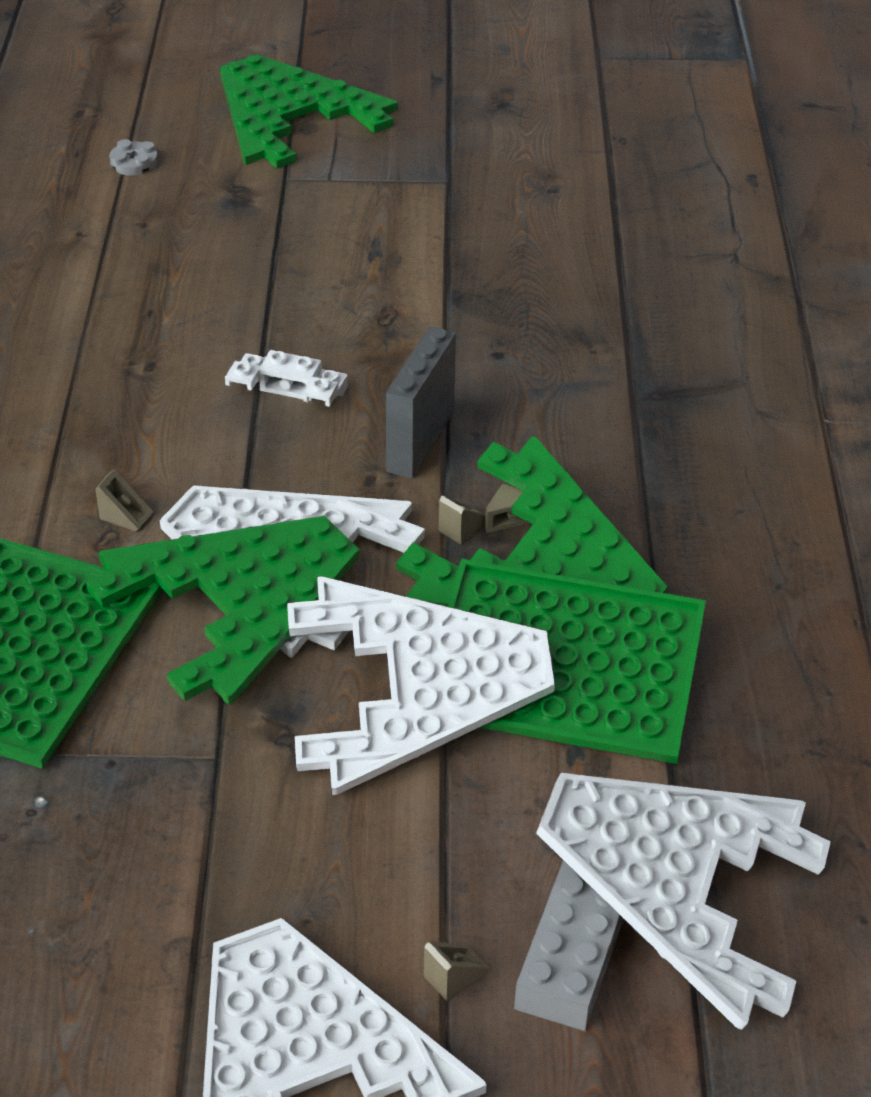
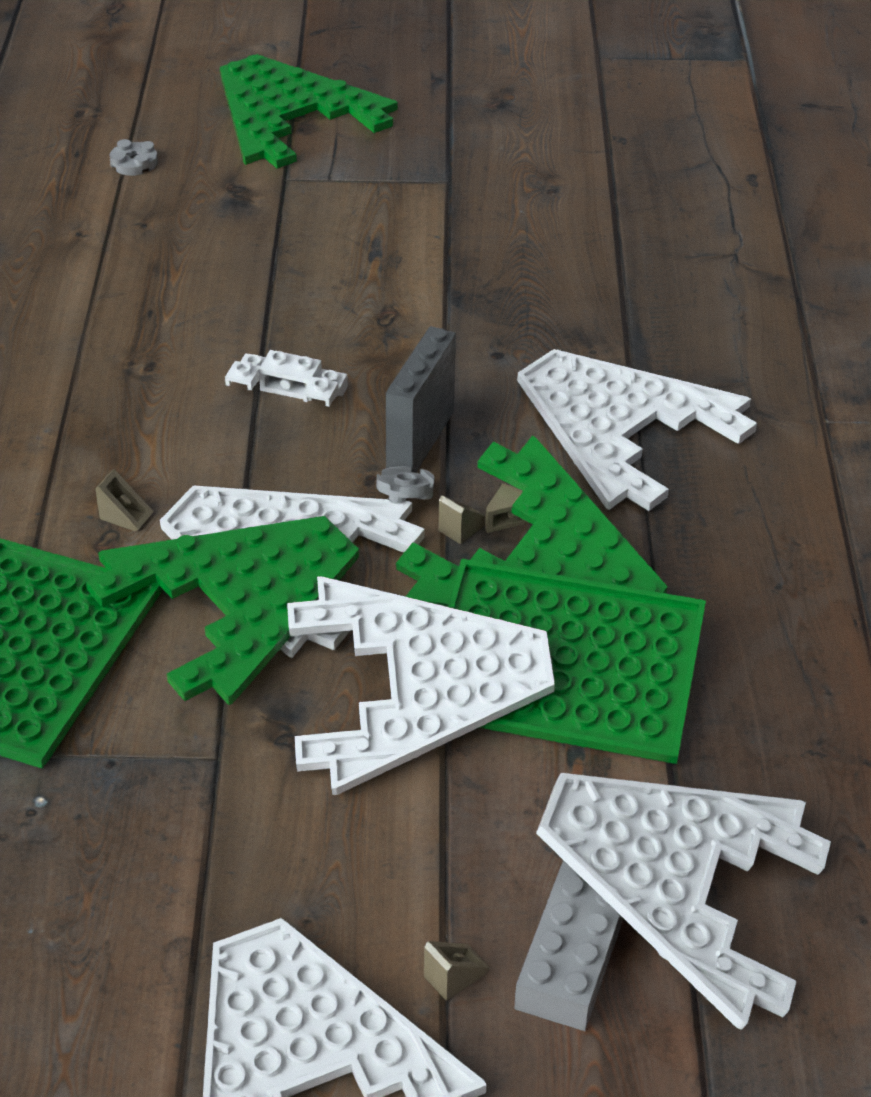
(402, 483): none -> light grey plate
(602, 404): none -> white wing

